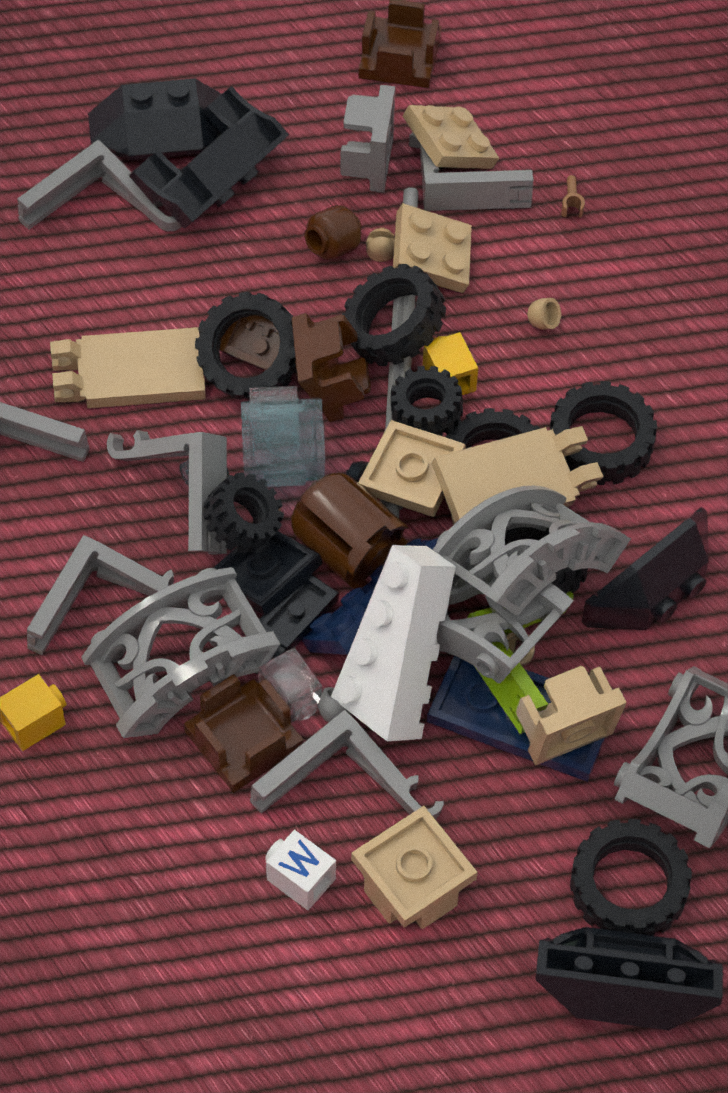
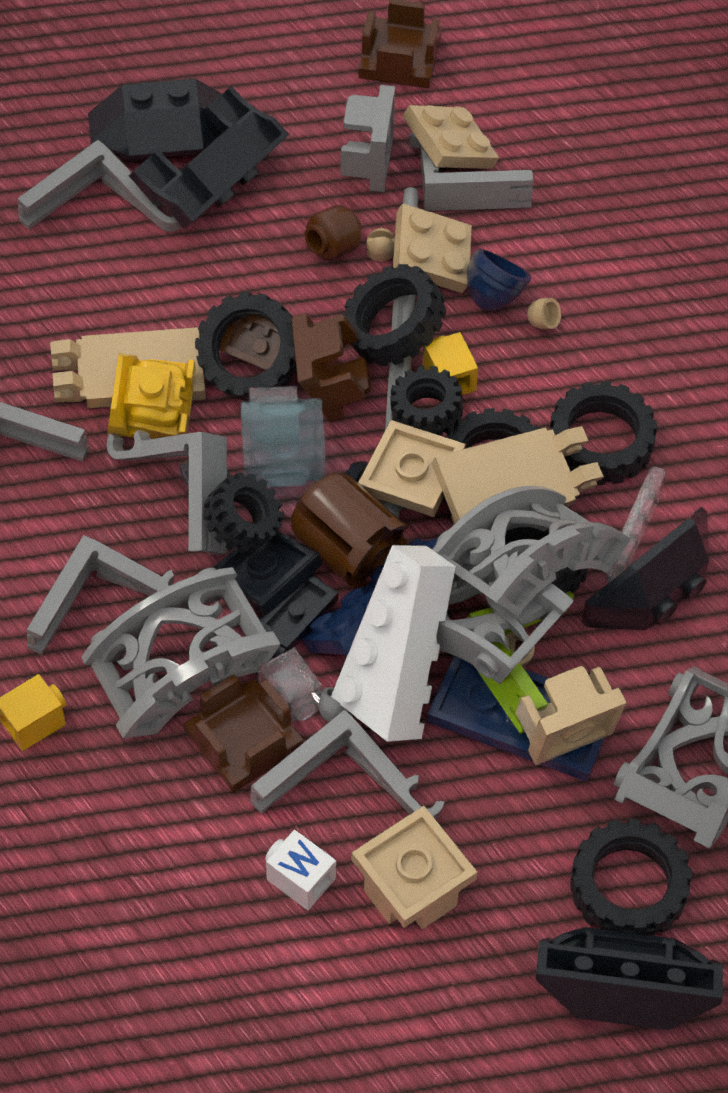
(151, 397): none -> yellow brick
(494, 280): none -> dark blue hat
(572, 199): medium nougat hand -> none
(639, 518): none -> clear tile

